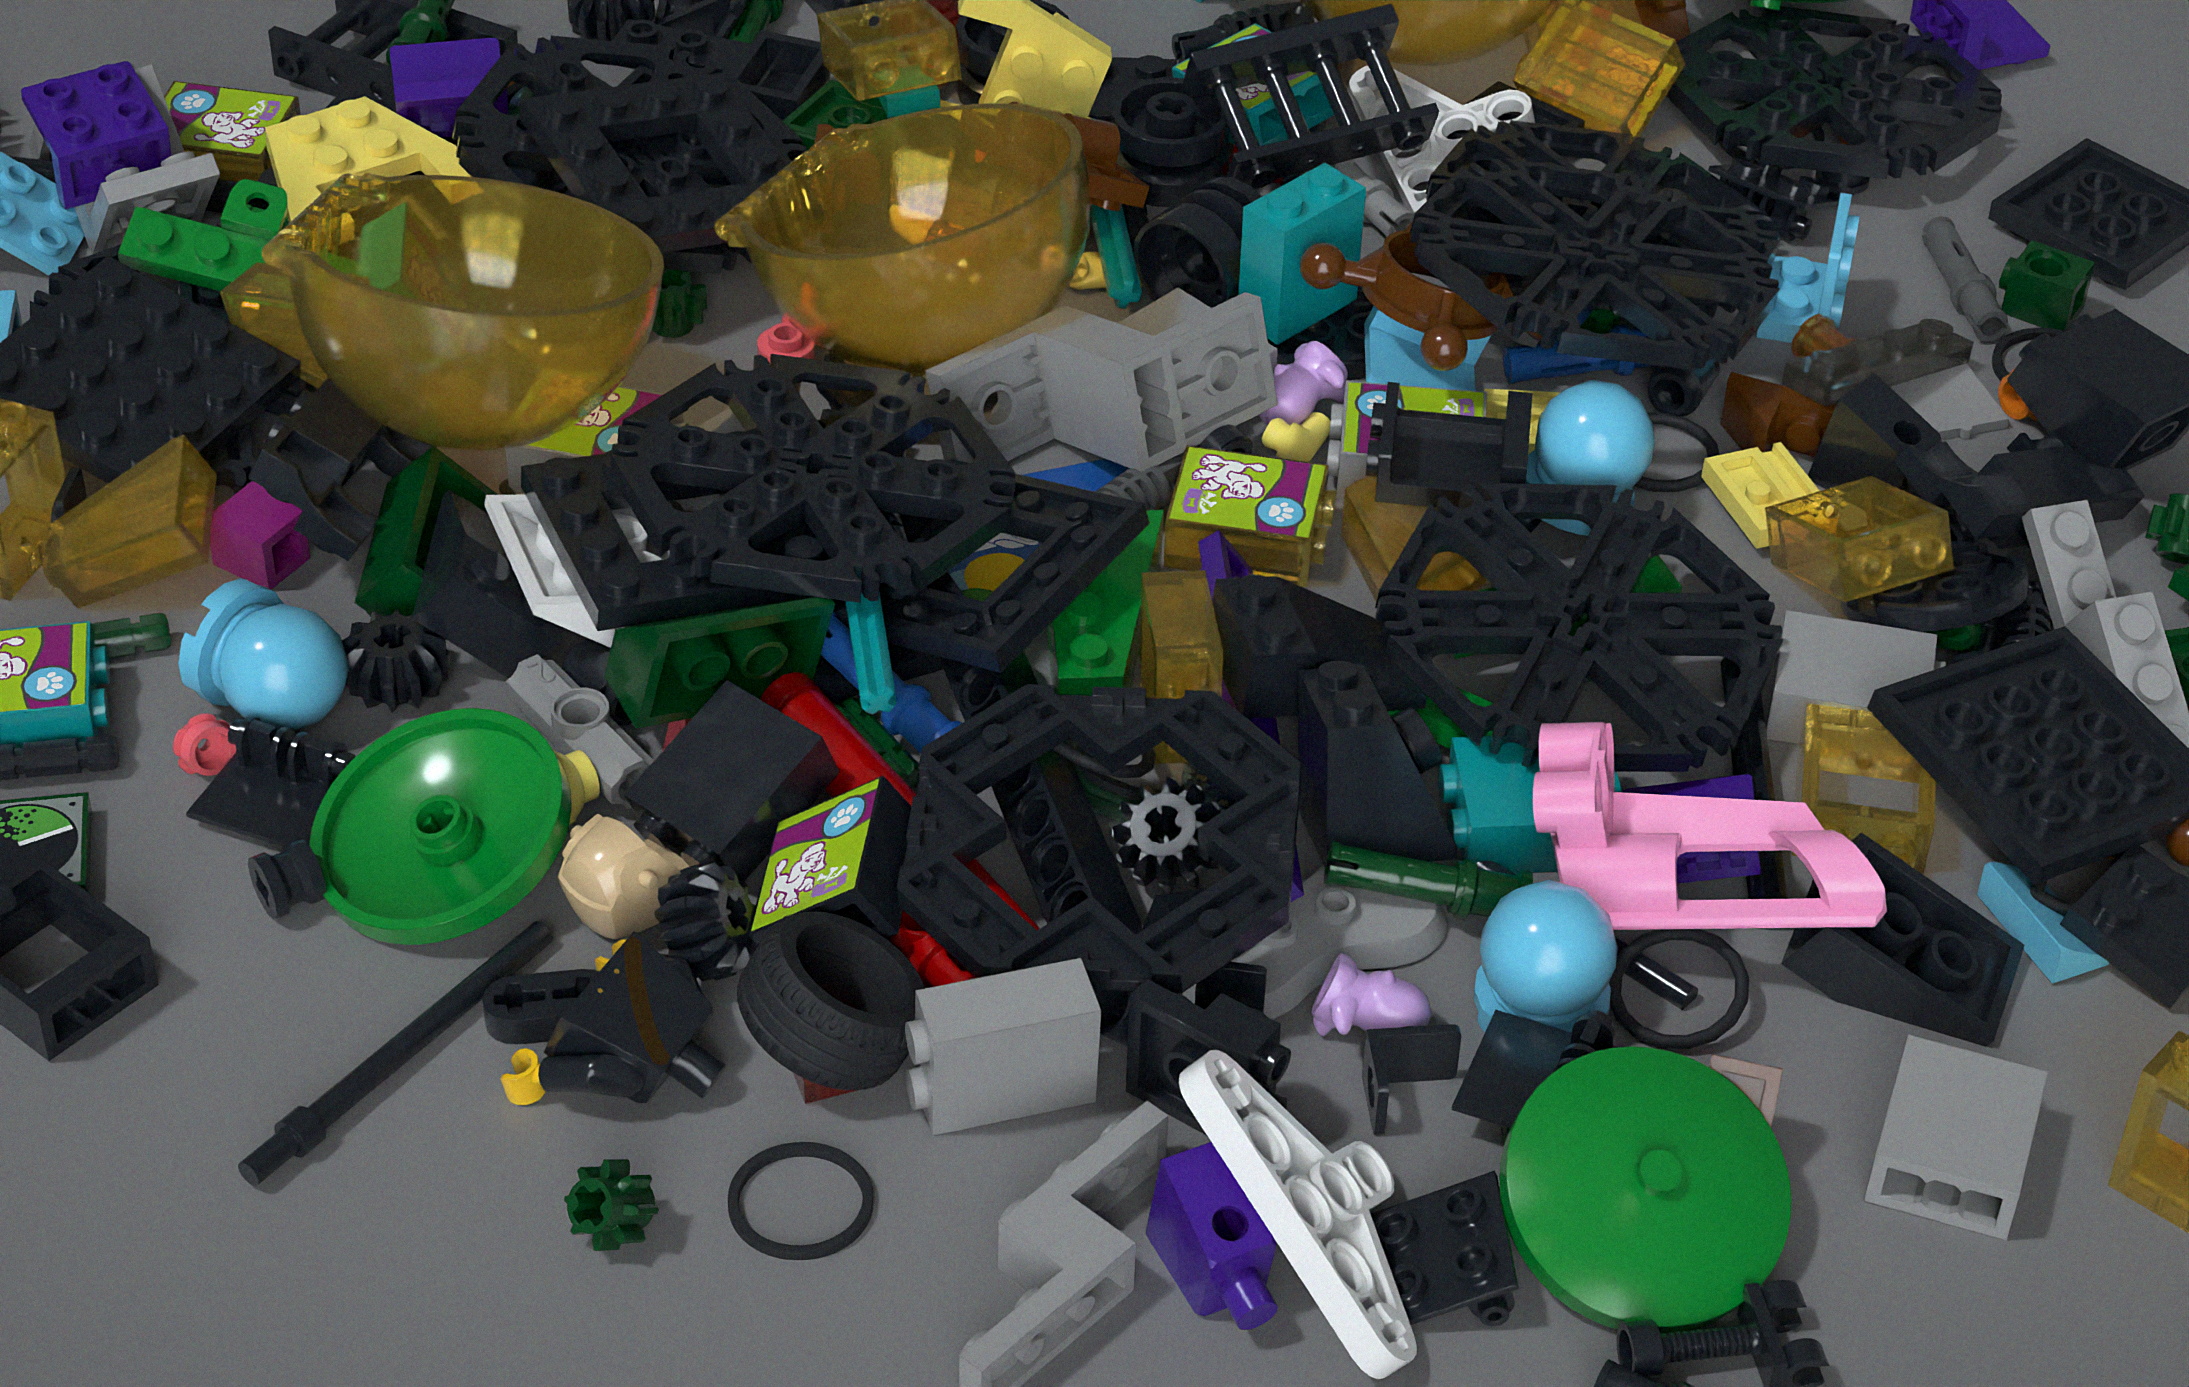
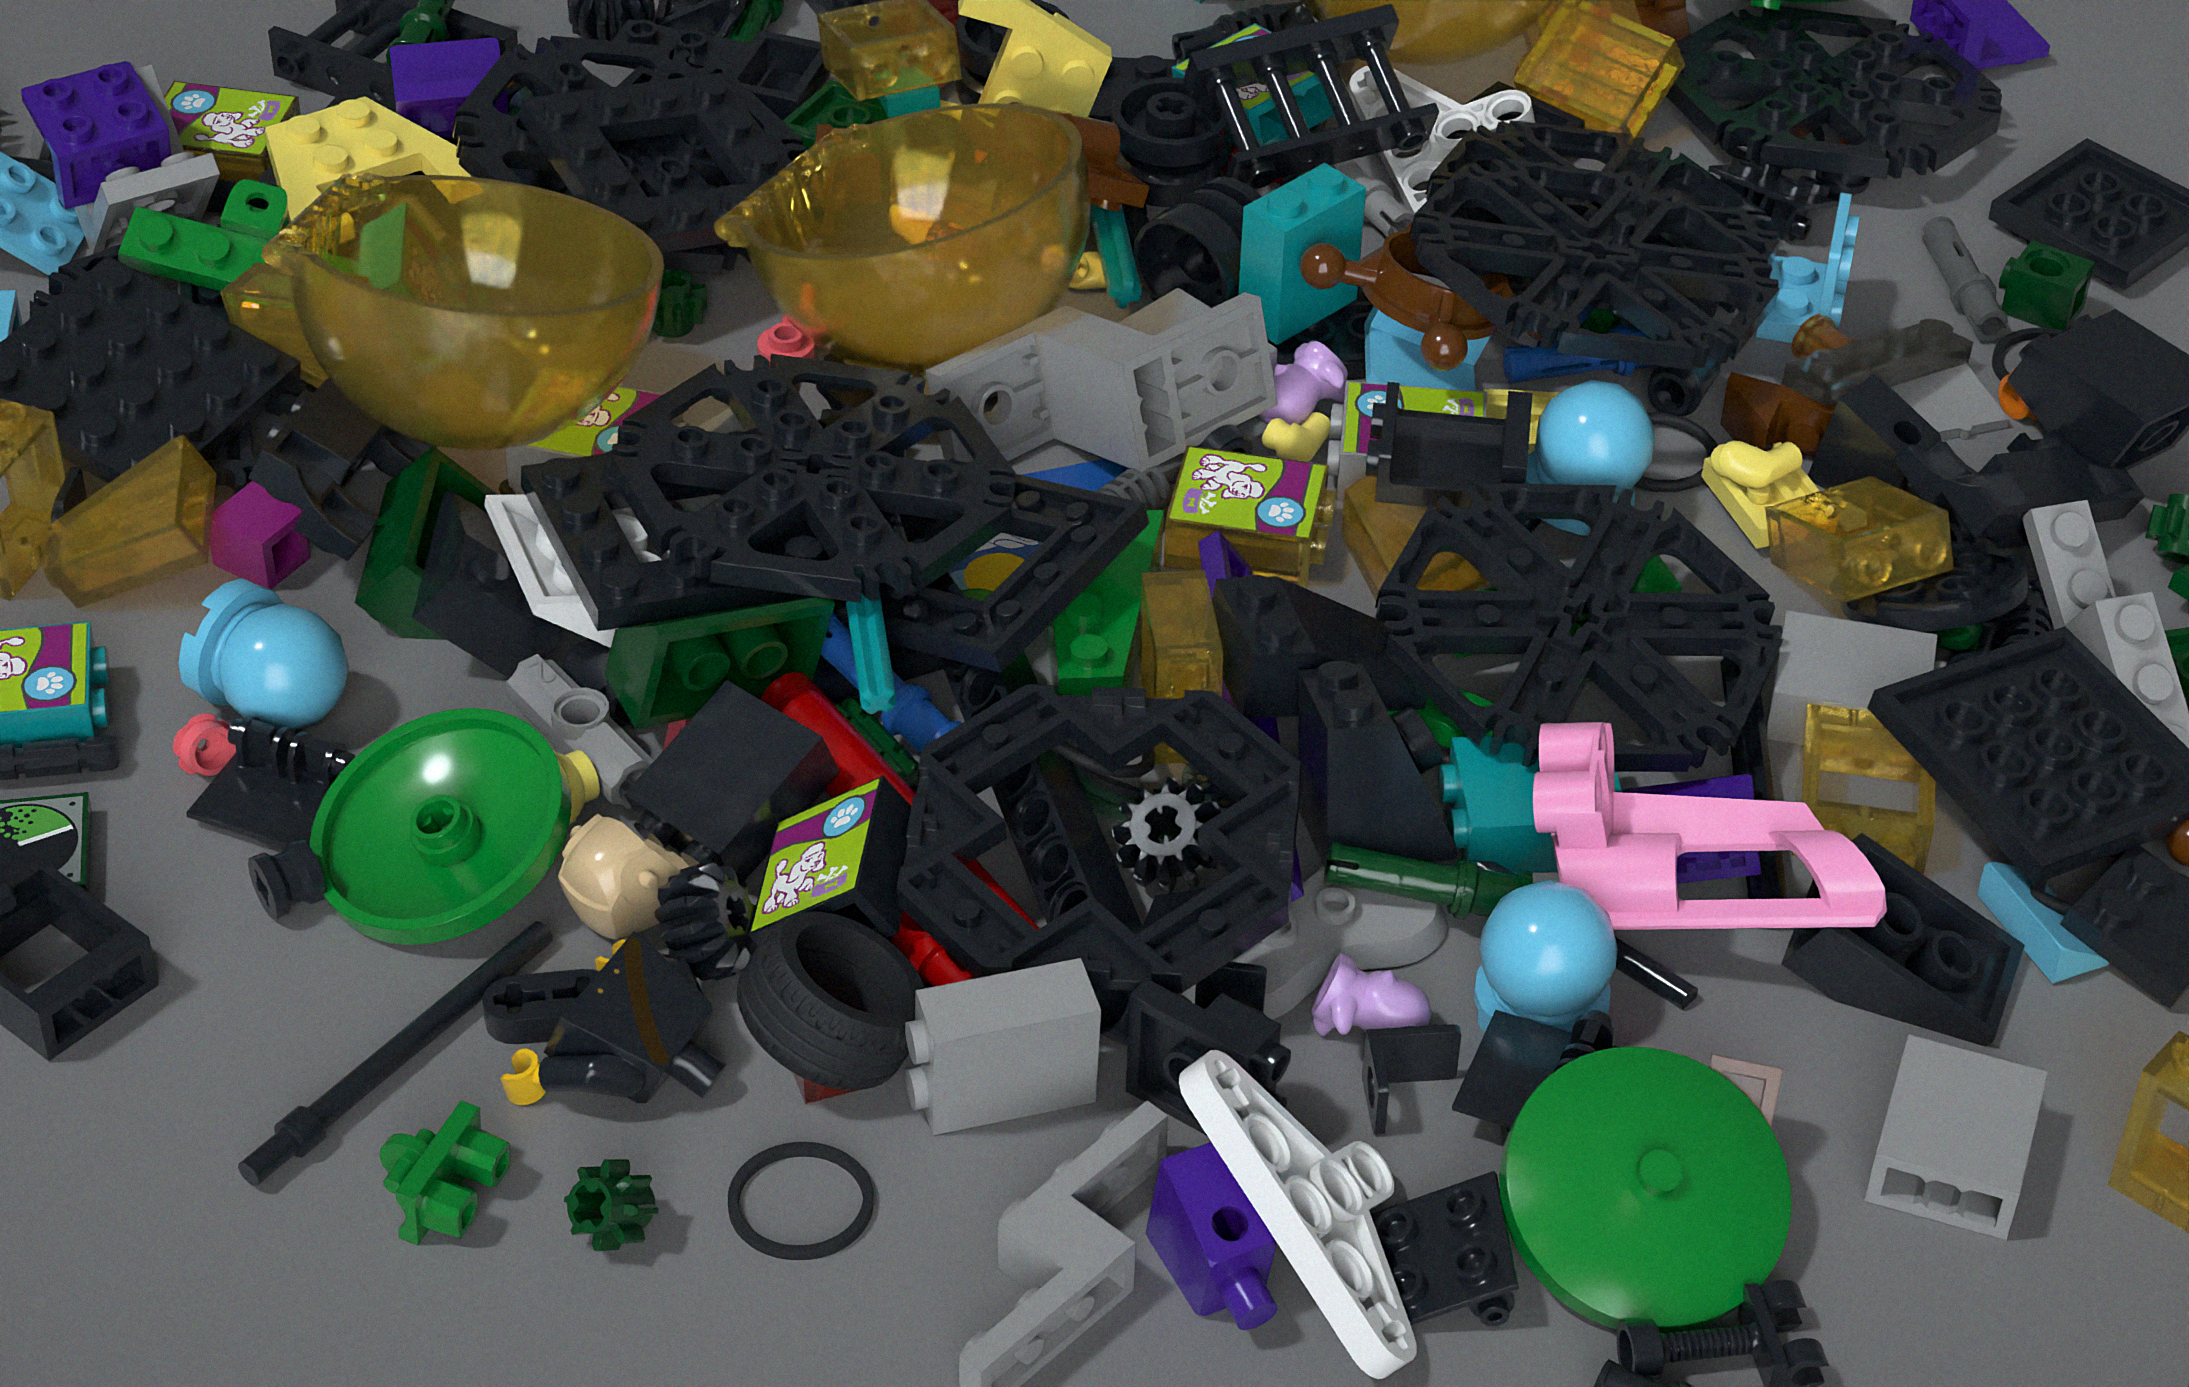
(123, 637): dark green axle -> none
(395, 660): black gear -> none
(431, 1167): none -> green hips
(1680, 1041): black piece -> none
(1753, 466): none -> light yellow arm

